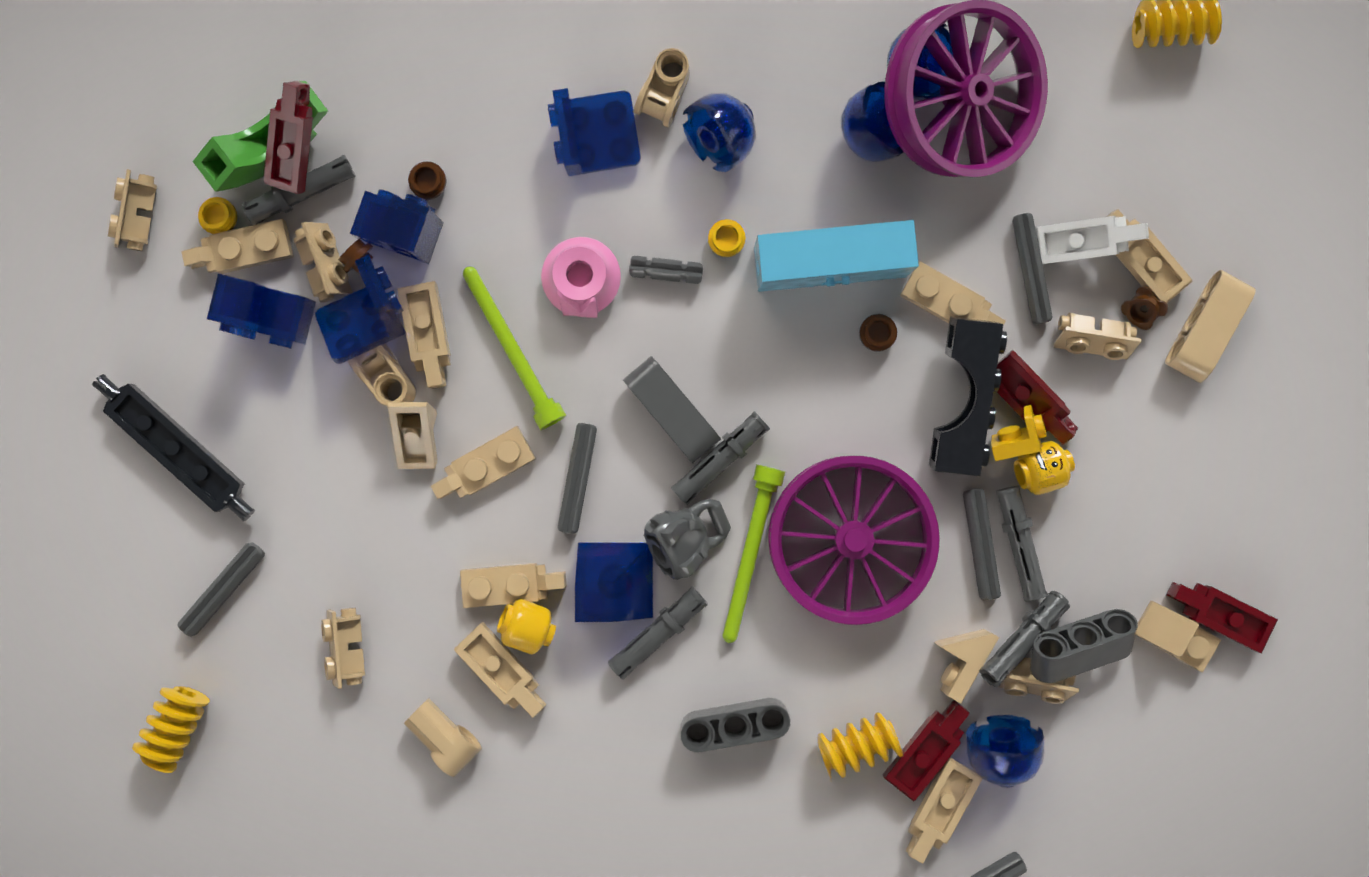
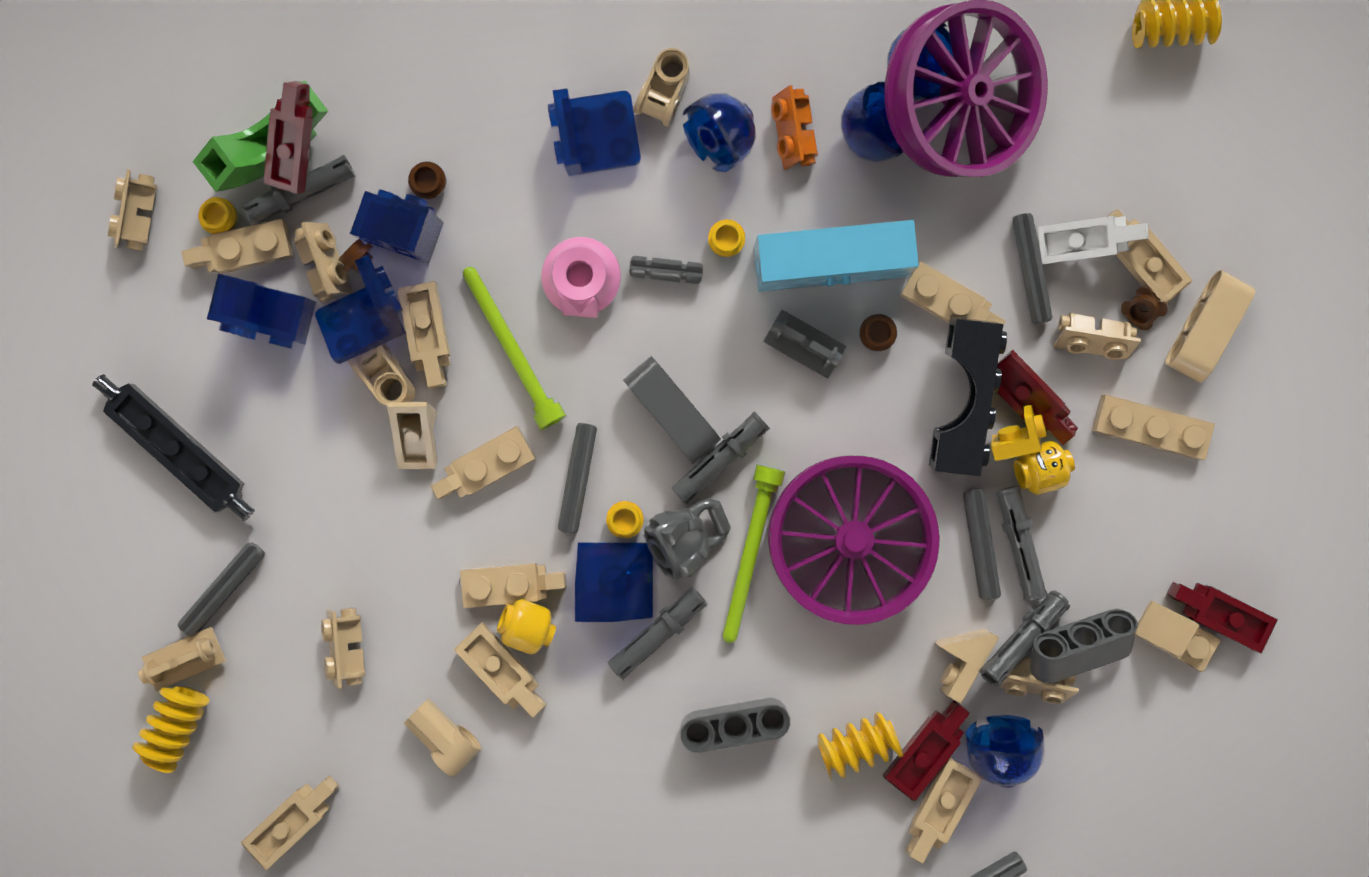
(181, 659): none -> tan hinge
(289, 822): none -> tan hinge
(624, 519): none -> yellow plate
(790, 111): none -> orange hinge
(805, 344): none -> dark grey hinge
(1153, 427): none -> tan plate

